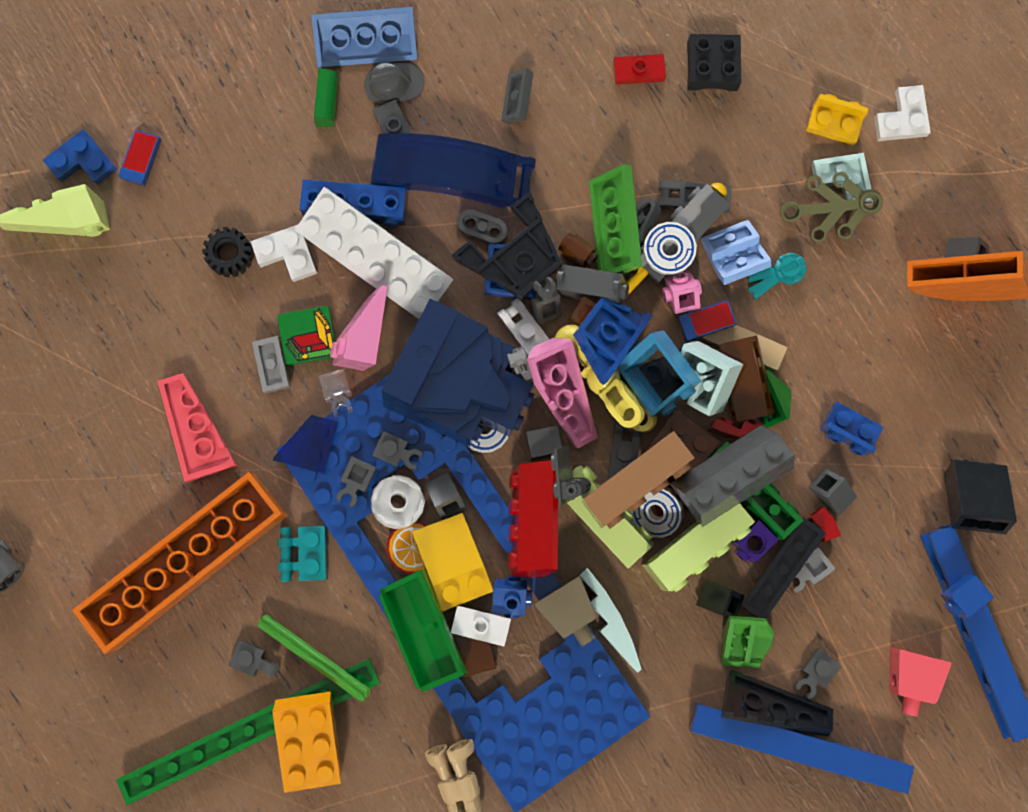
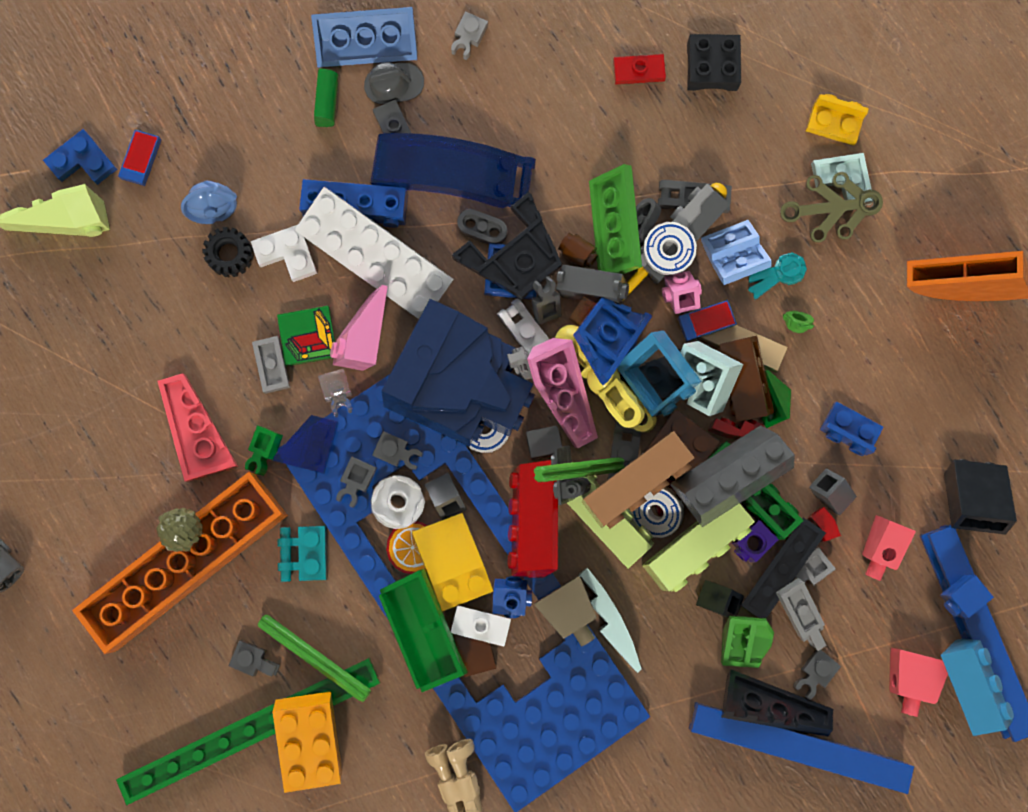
(179, 529): none -> olive piece
(209, 203): none -> medium blue piece
(264, 447): none -> green plate
(469, 33): none -> light grey plate
(517, 96): dark grey plate -> none
(578, 469): none -> bright green axle
(798, 321): none -> bright green animal
(802, 613): none -> light grey hinge
(889, 537): none -> coral torso
(909, 121): white plate -> none
(966, 246): dark grey brick -> none
(977, 687): none -> dark azure slope

